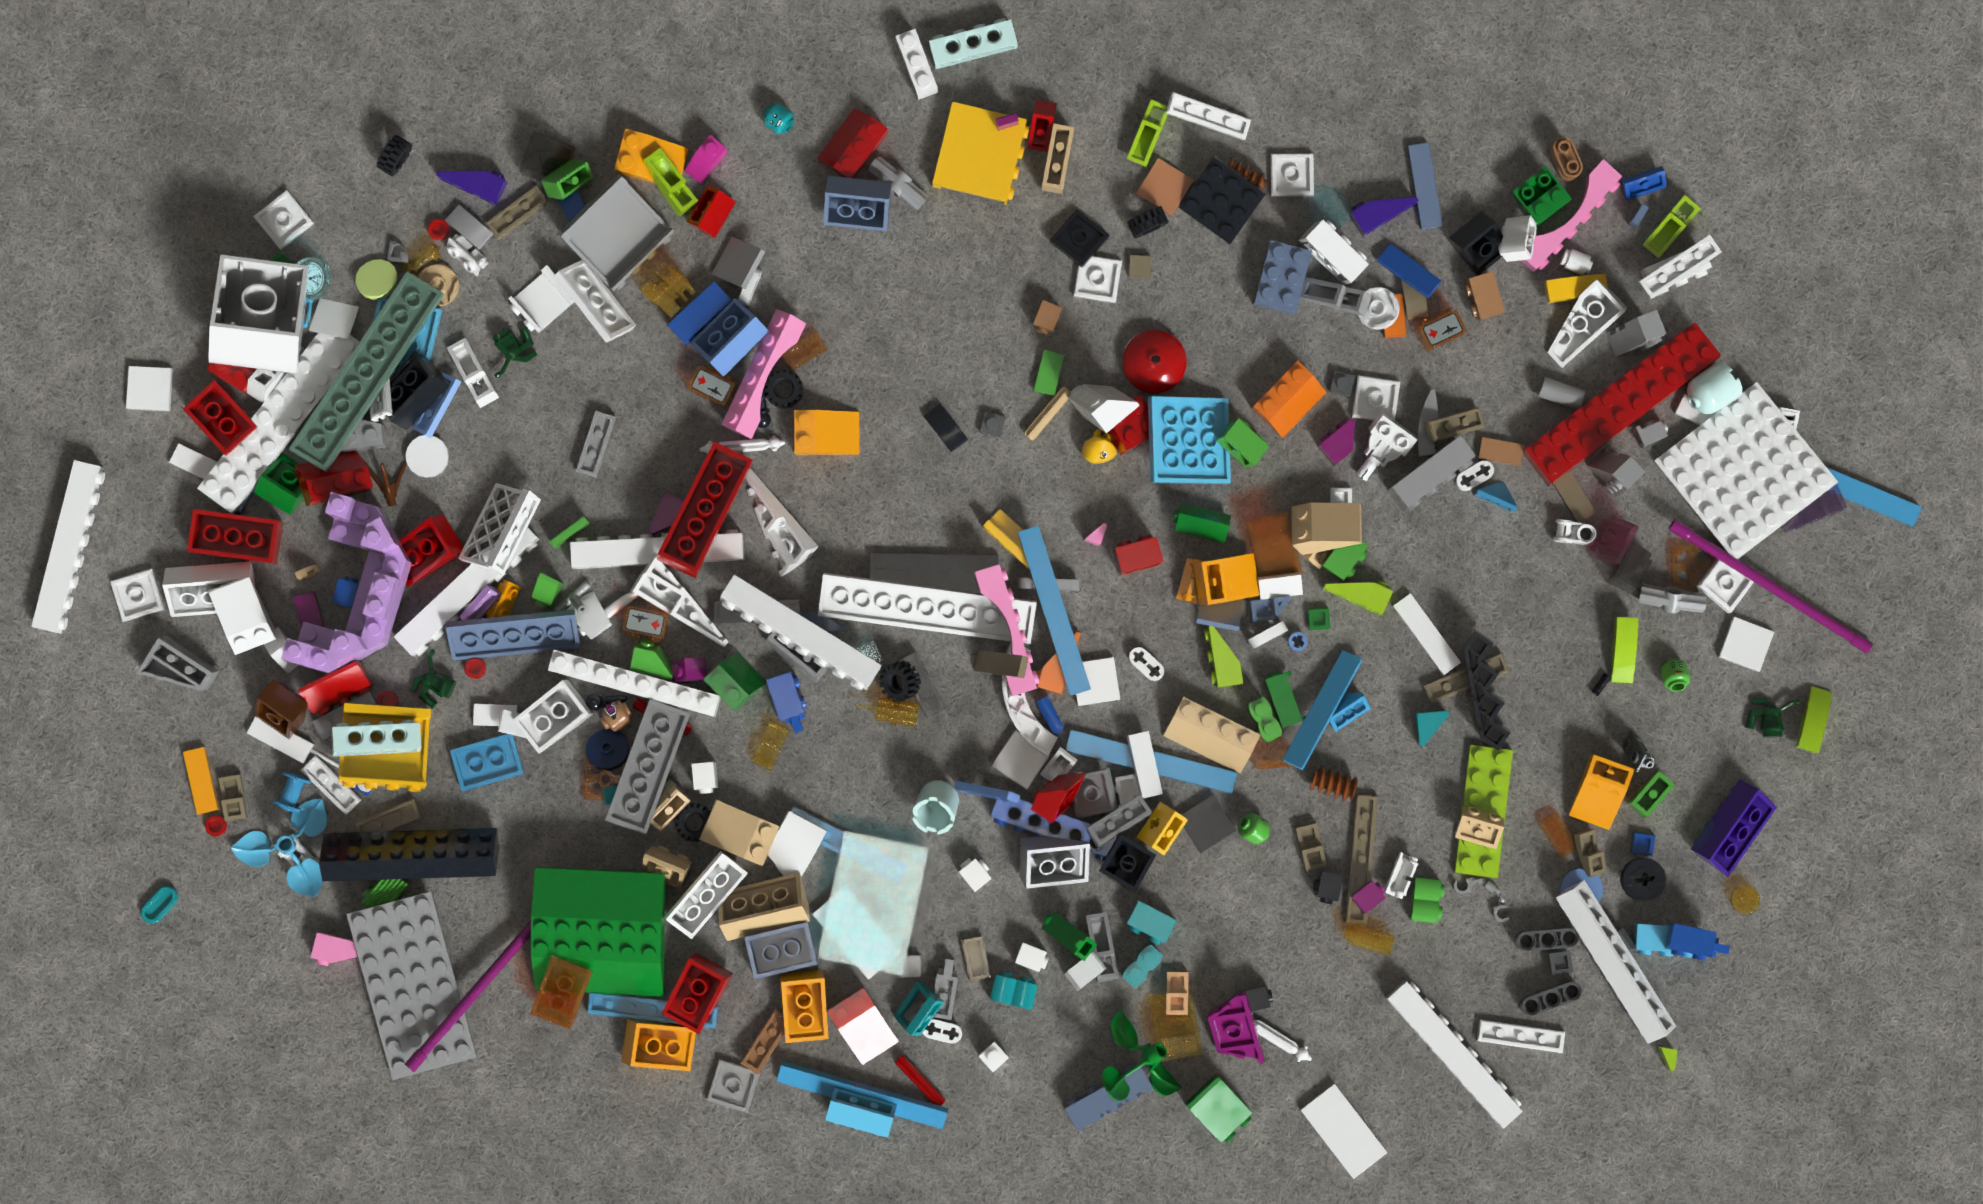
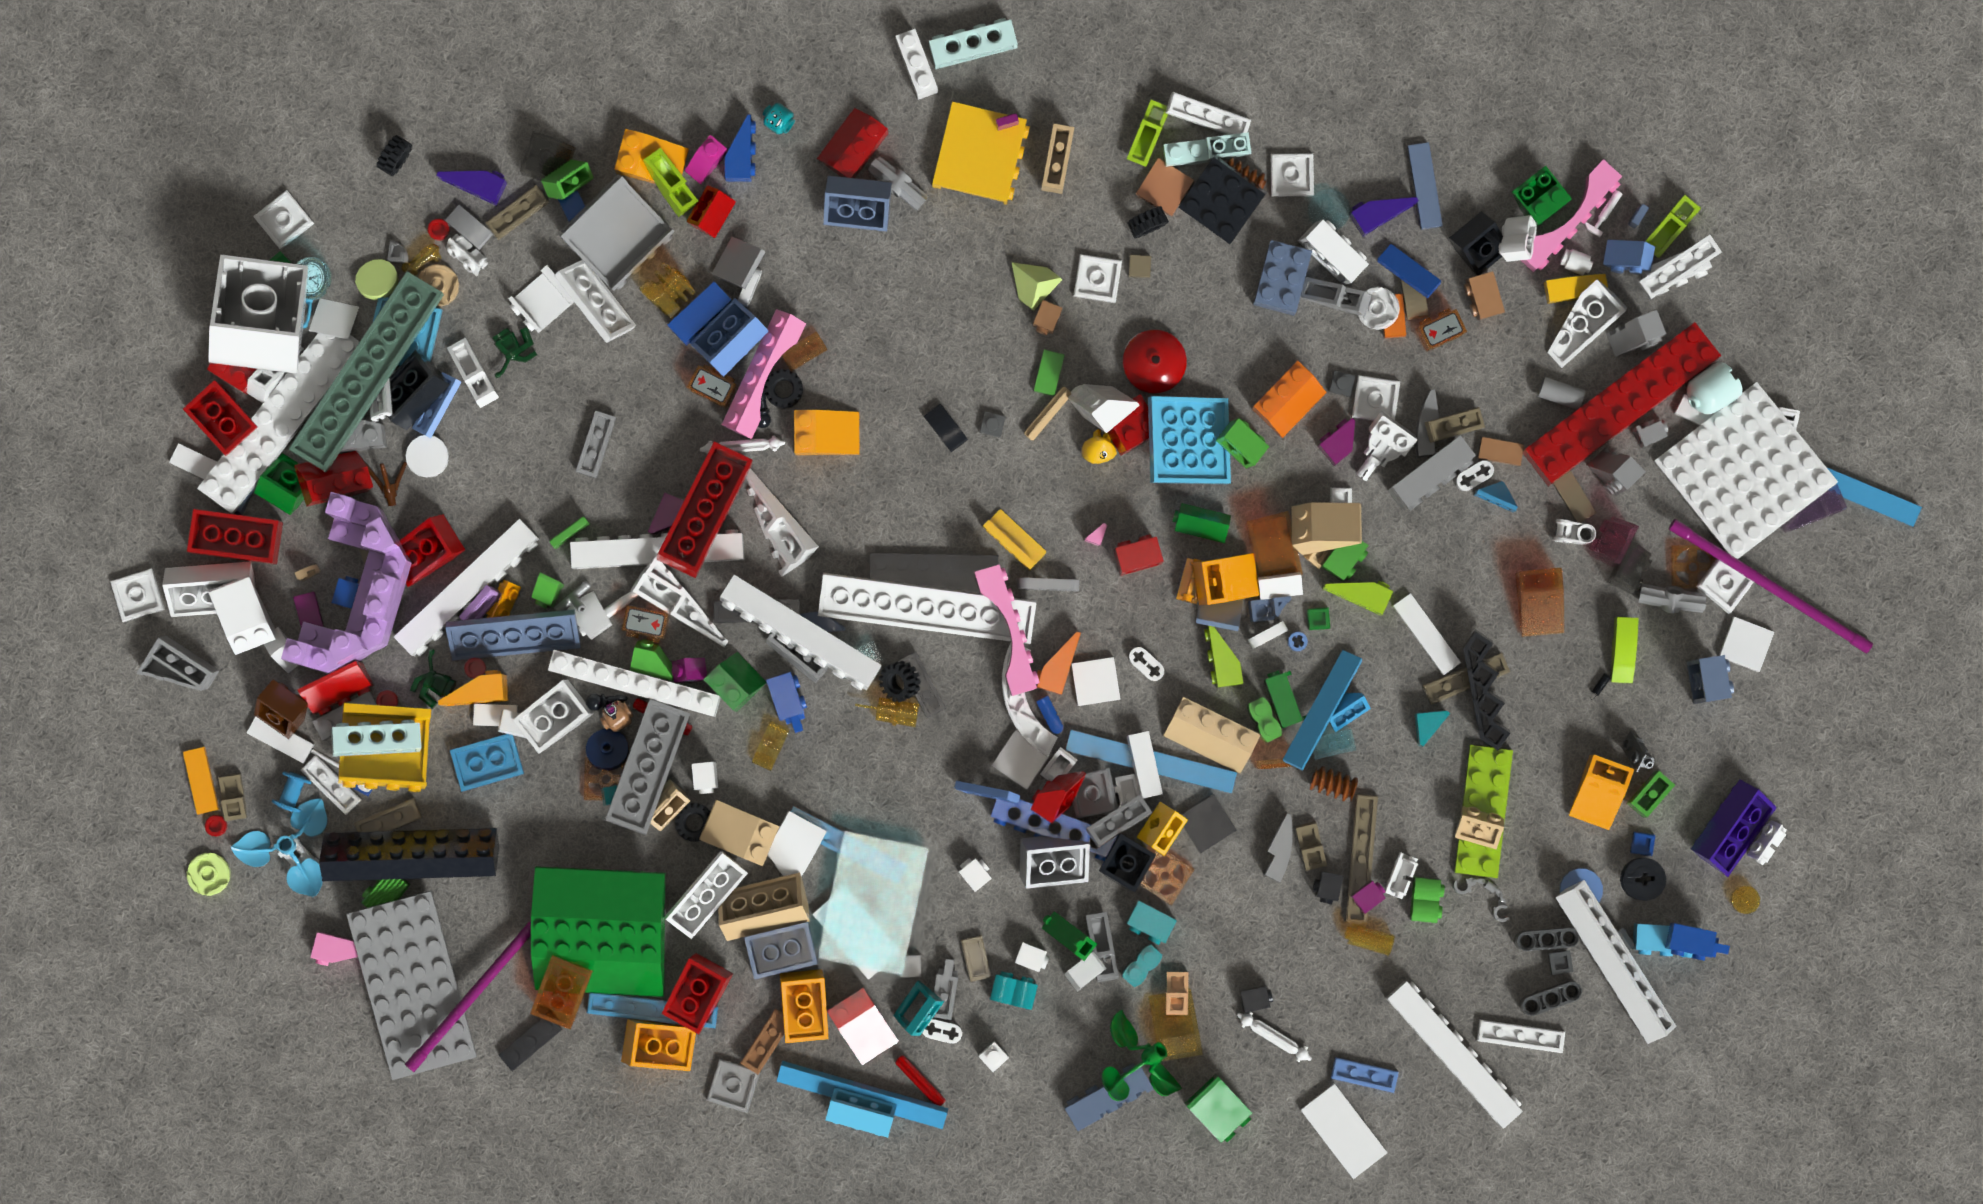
(68, 547): white brick -> none
(149, 388): white tile -> none
(159, 904): teal tile -> none
(212, 868): none -> yellowish green tile
(482, 689): none -> light orange slope
(511, 532): white fence -> none
(529, 1043): none -> black plate
(675, 867): tan slope -> none
(739, 156): none -> blue slope
(936, 807): light aqua cylinder -> none
(1001, 664): dark tan tile -> none
(1034, 283): none -> yellowish green slope
(1042, 125): red slope -> none
(1054, 610): dark azure tile -> none
(1079, 238): black tile -> none
(1187, 872): none -> clear orange piece
(1204, 150): none -> light aqua slope
(1235, 1028): magenta wing -> none
(1254, 828): bright green head -> none
(1280, 849): none -> light grey slope
(1334, 744): none -> clear light blue plate
(1364, 1074): none -> medium blue tile
(1540, 601): none -> clear orange slope
(1558, 834): clear orange tile -> none
(1566, 159): medium nougat brick -> none
(1589, 855): dark tan slope -> none
(1604, 214): none -> white piece
(1628, 255): none -> medium blue brick
(1644, 183): blue plate -> none
(1669, 1057): lime slope -> none
(1675, 675): bright green head -> none
(1710, 679): none -> sand blue brick
(1771, 718): dark green piece -> none
(1771, 834): none -> white hinge
(1814, 720): lime slope -> none

